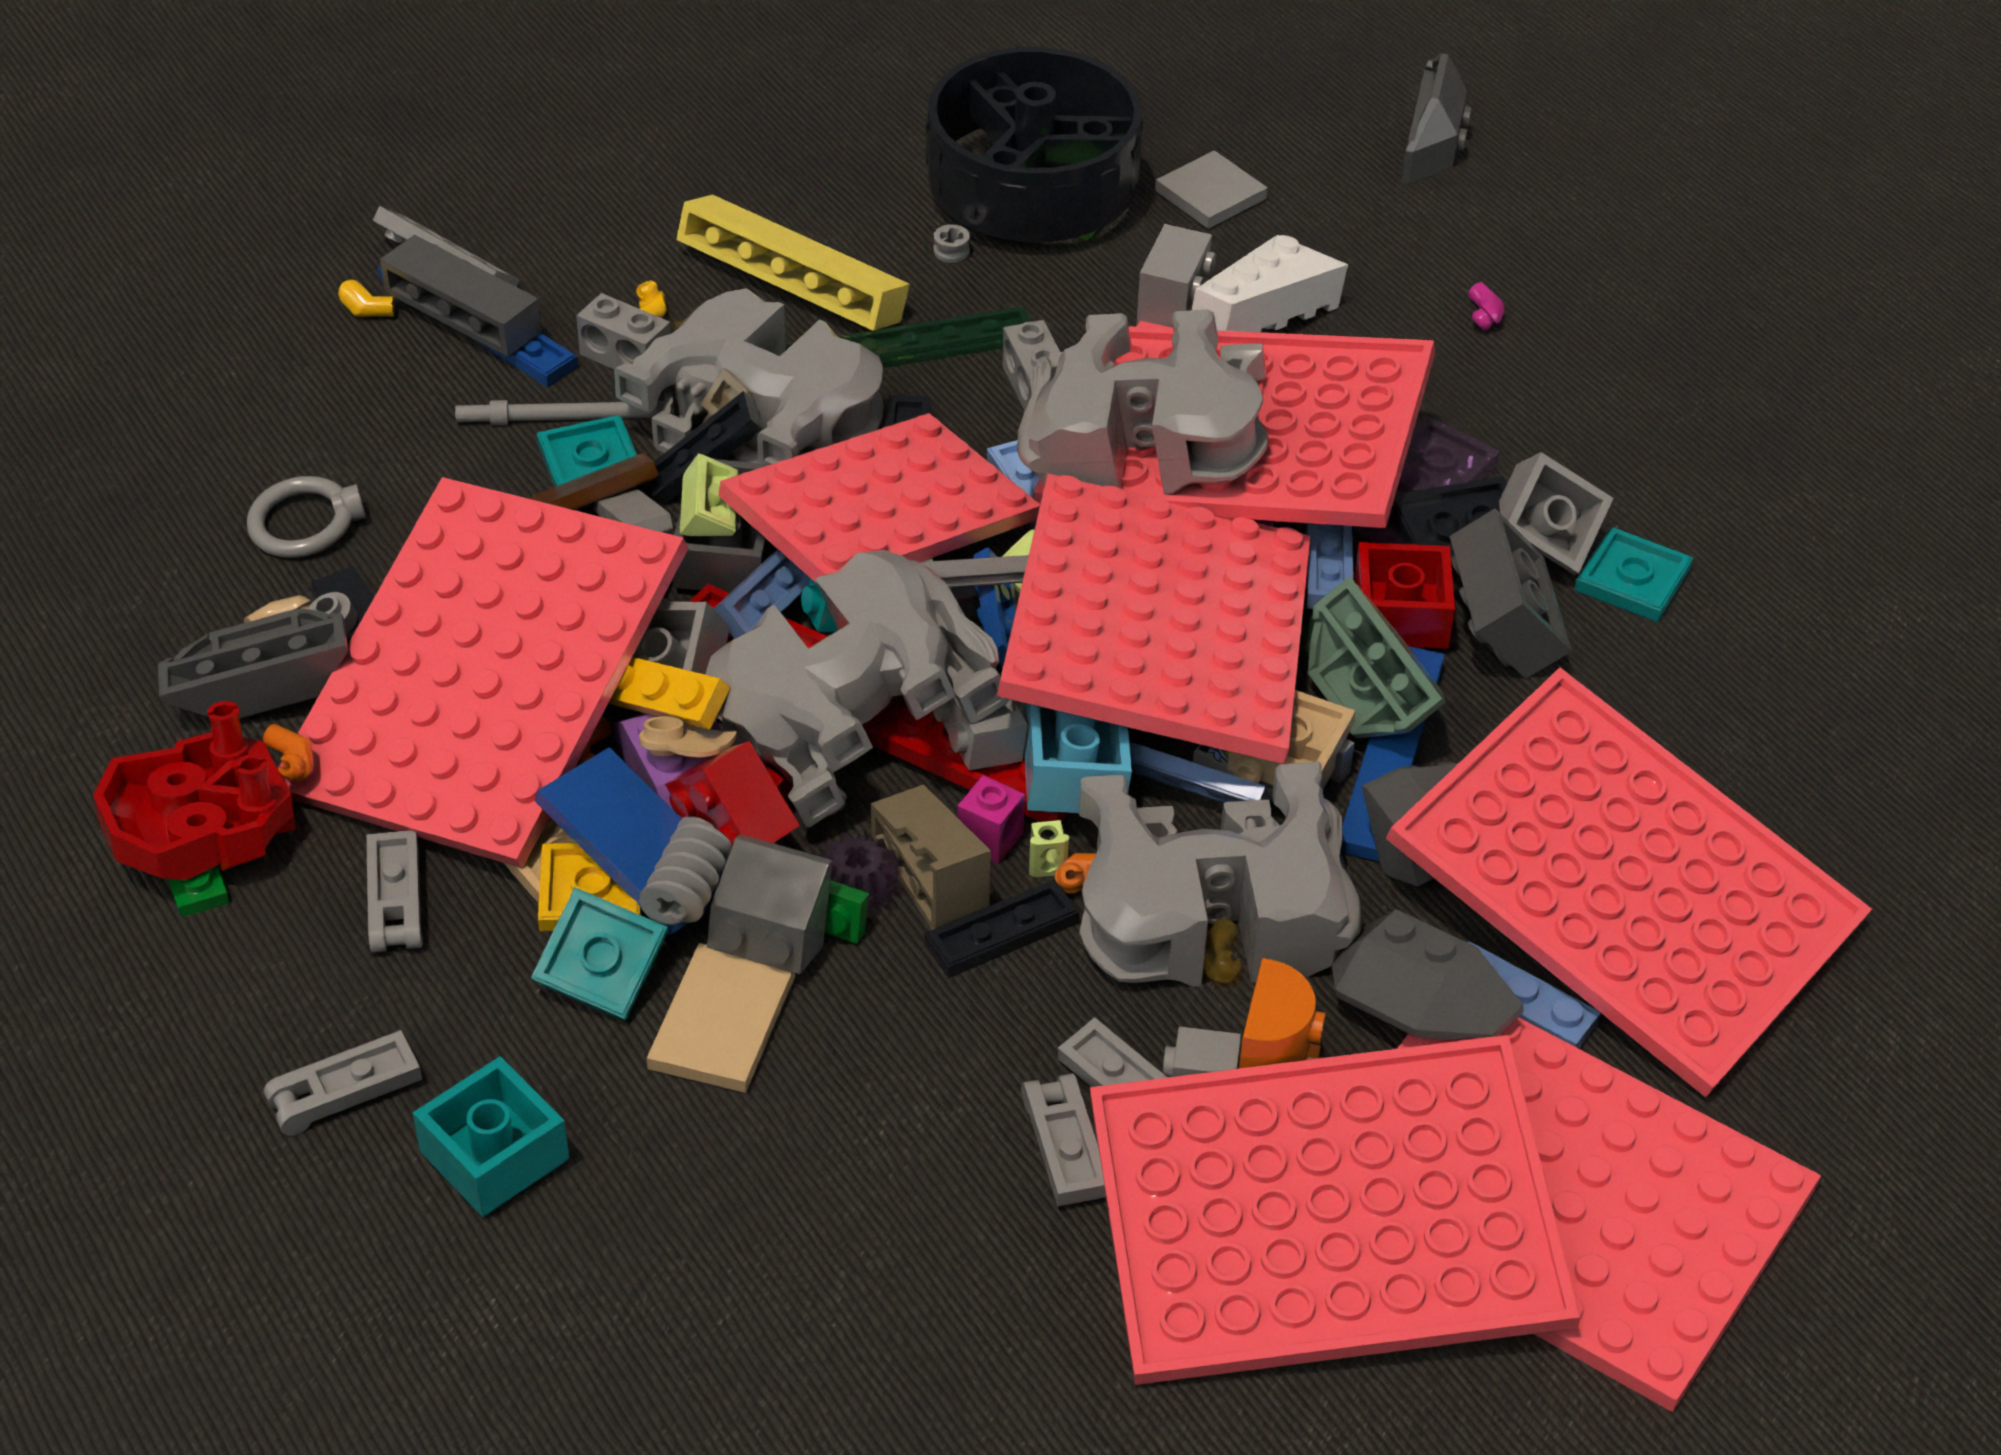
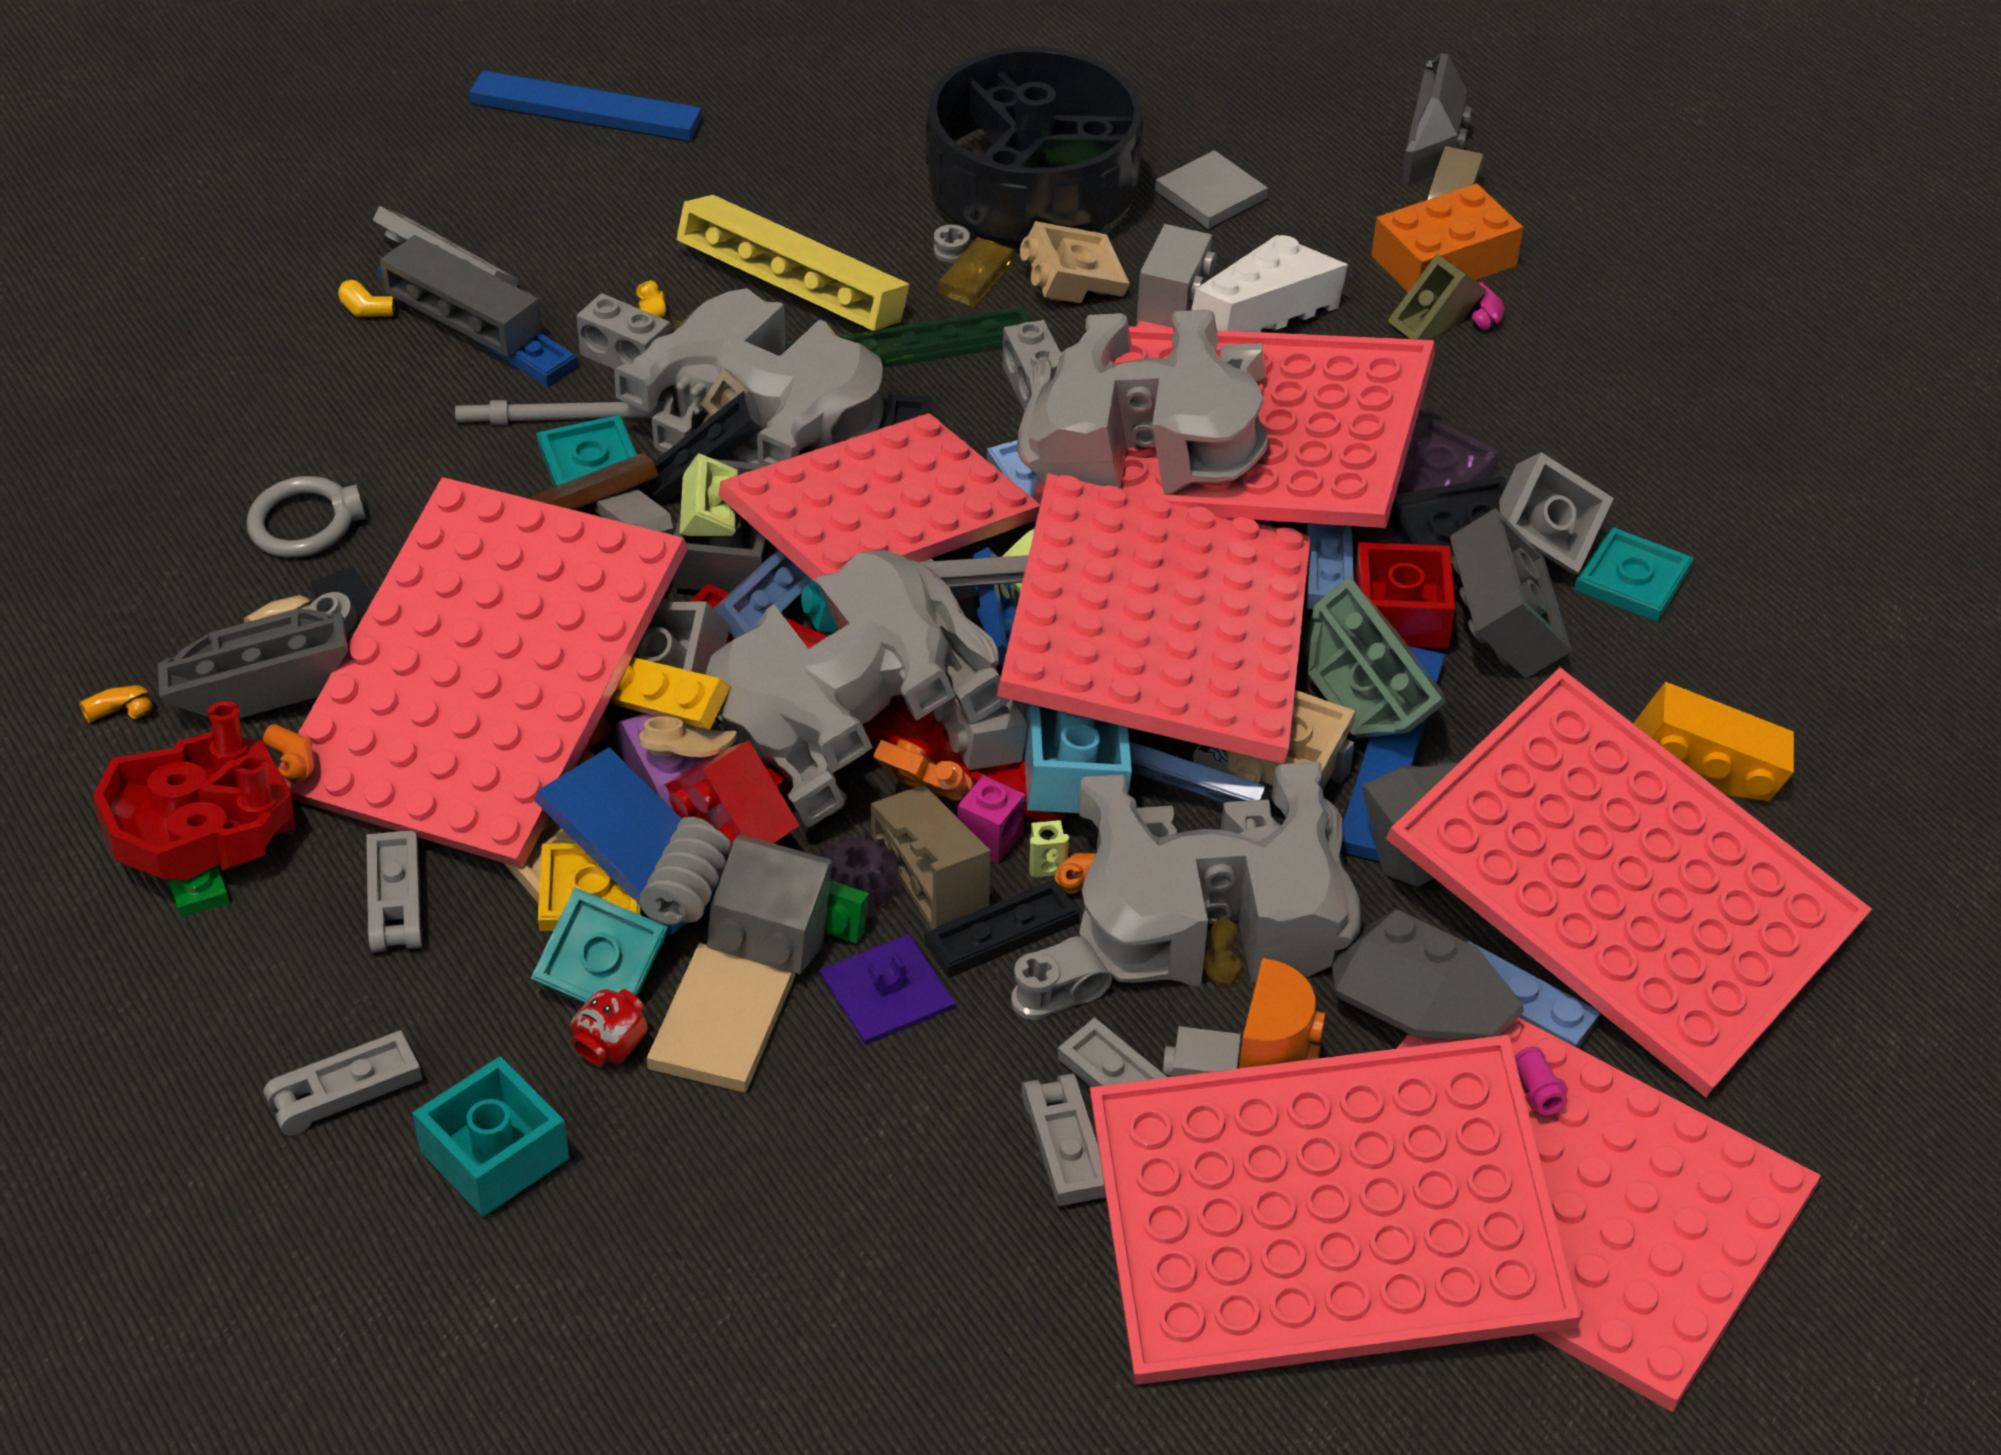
(115, 699): none -> light orange arm
(586, 105): none -> blue tile
(608, 1027): none -> red head
(887, 989): none -> dark purple piece
(910, 767): none -> orange plate
(975, 271): none -> clear yellow plate
(1064, 976): none -> light grey piece
(1072, 262): none -> tan plate
(1436, 301): none -> olive slope
(1455, 171): none -> dark tan slope
(1459, 226): none -> orange brick
(1544, 1090): none -> dark pink pin
(1720, 743): none -> light orange wedge

